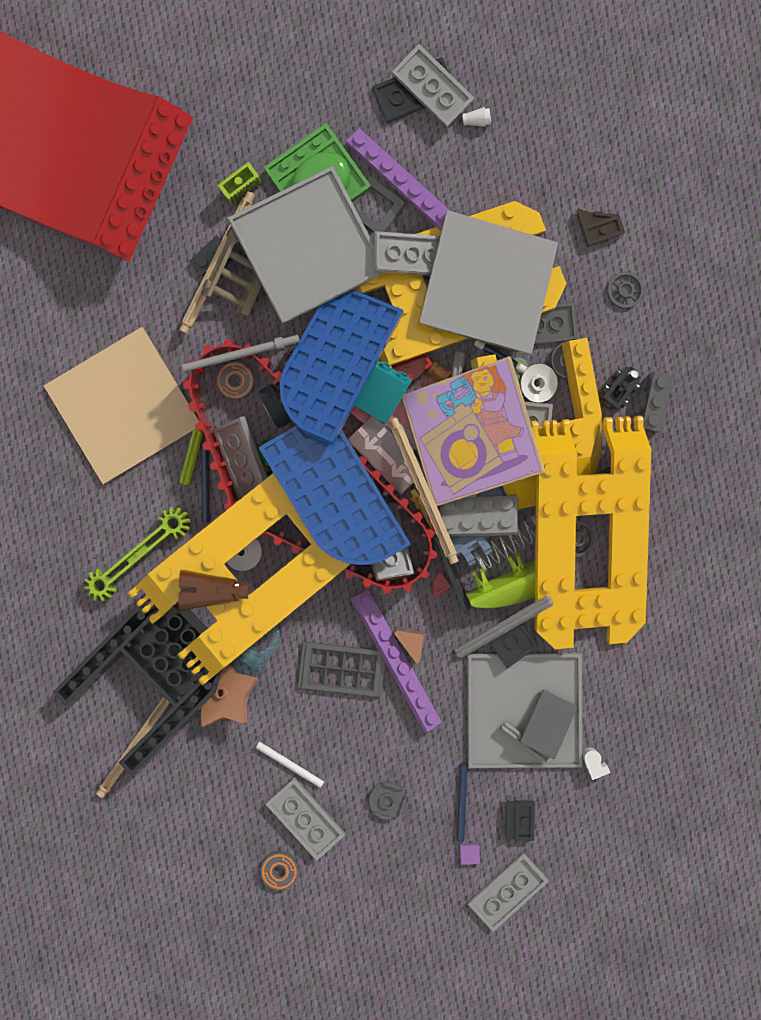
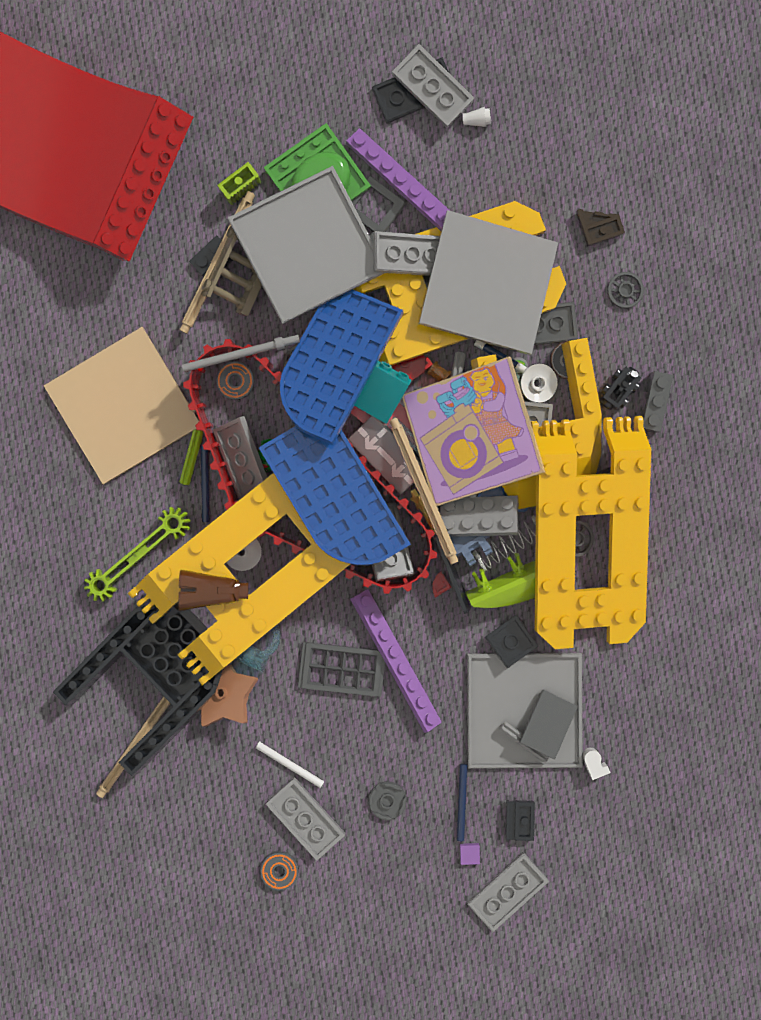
(274, 406): black wheel -> none
(412, 642): nougat slope -> none
(504, 626): light grey axle -> none

